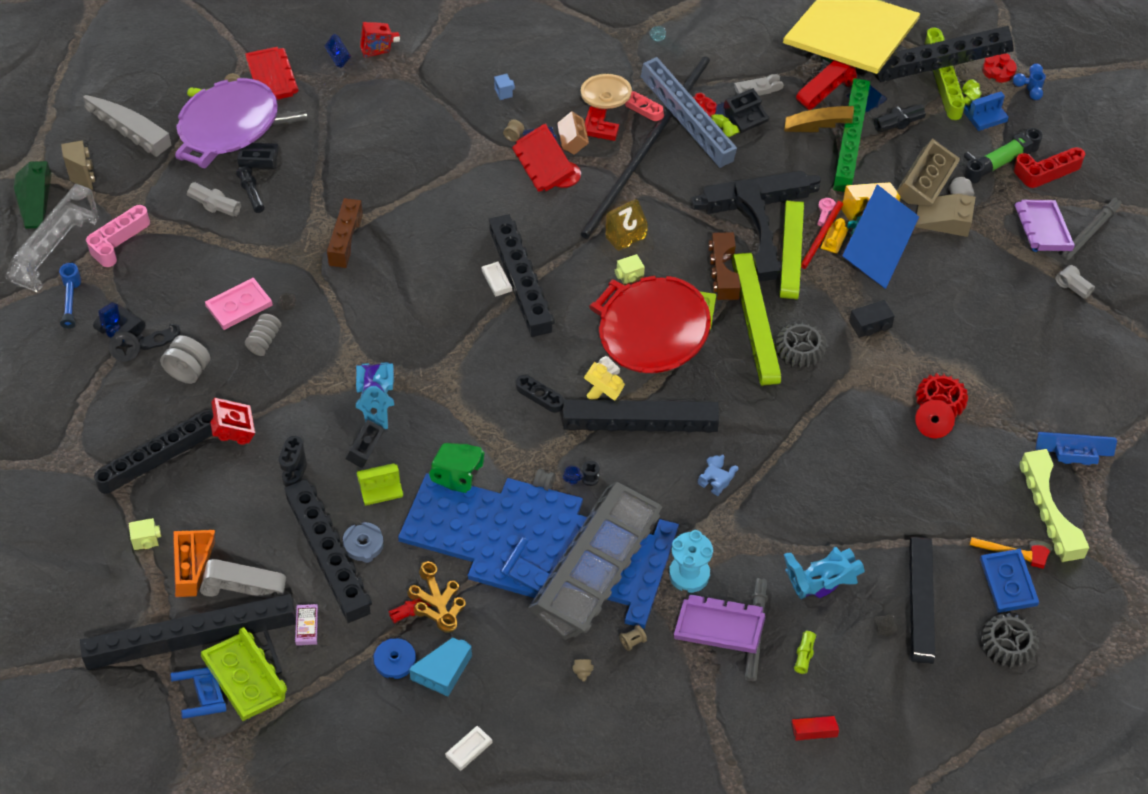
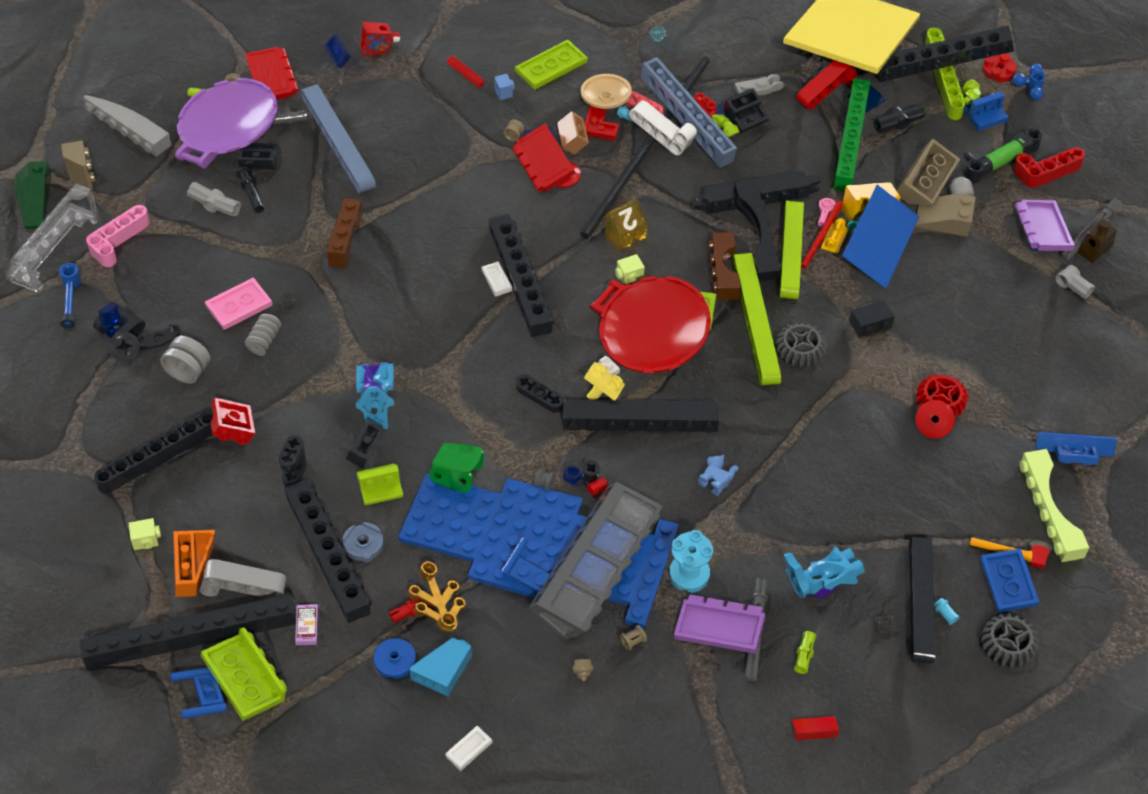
(338, 139): none -> sand blue beam
(465, 71): none -> red axle
(551, 64): none -> lime tile
(597, 486): none -> red hinge
(623, 112): none -> medium azure pin
(662, 129): none -> white beam
(823, 117): pearl gold slope -> none
(946, 611): none -> medium azure pin
(1102, 236): none -> dark brown torso

